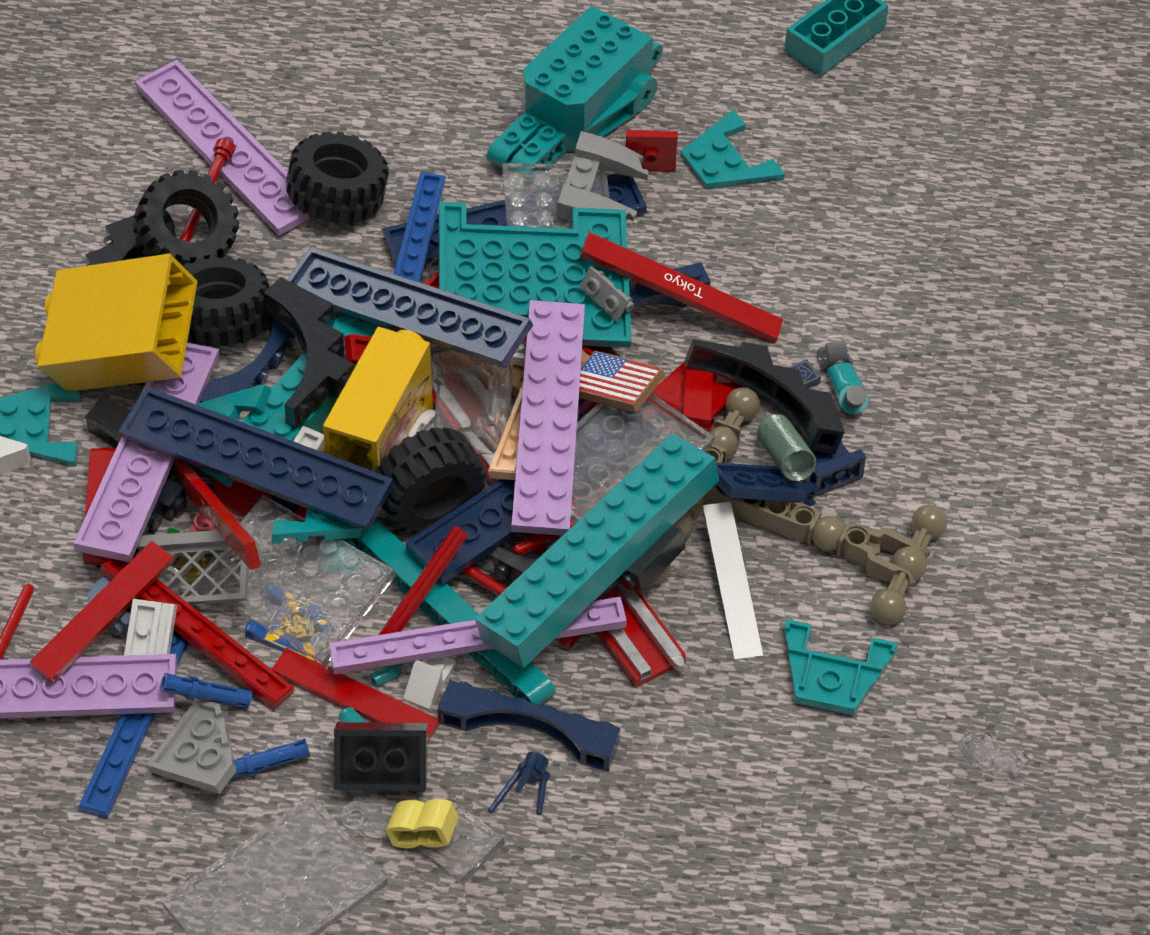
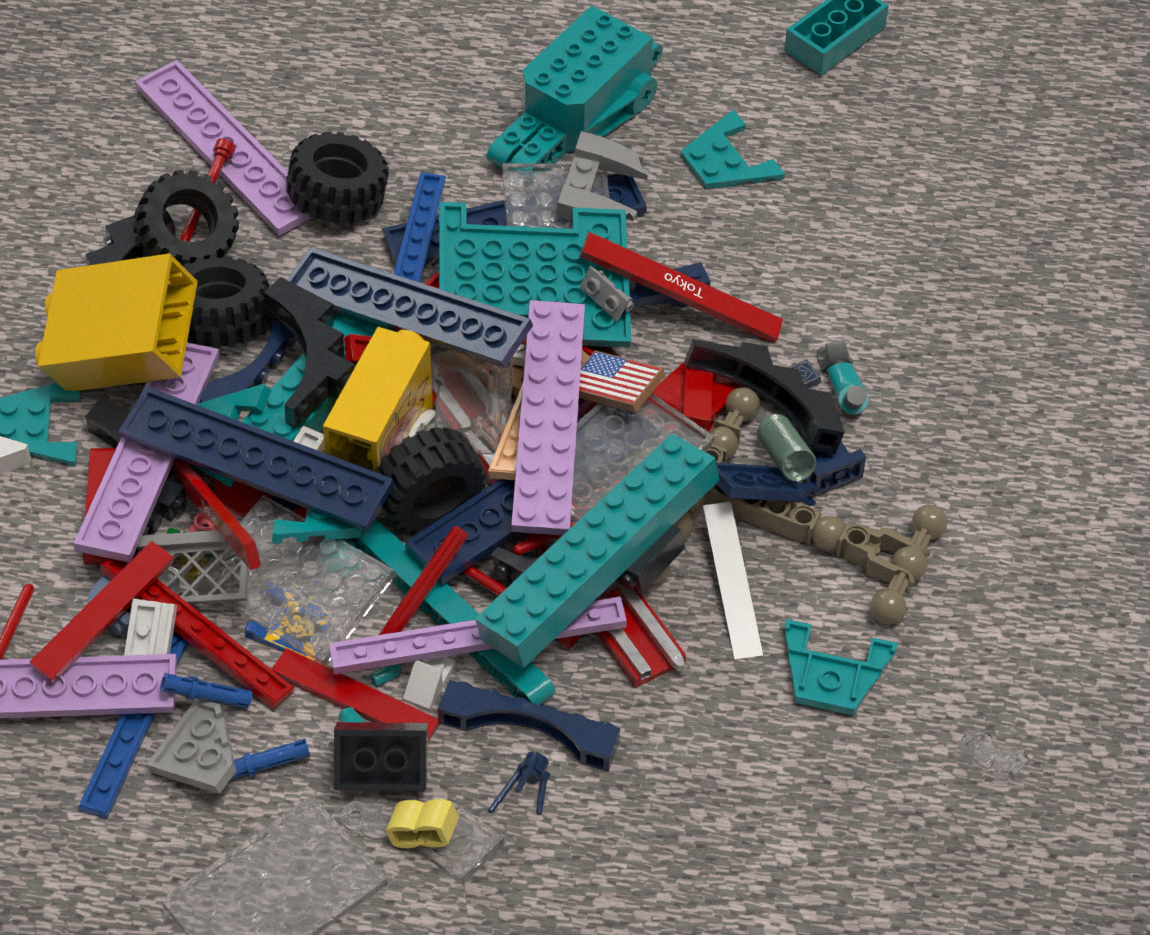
(656, 147): red plate -> none

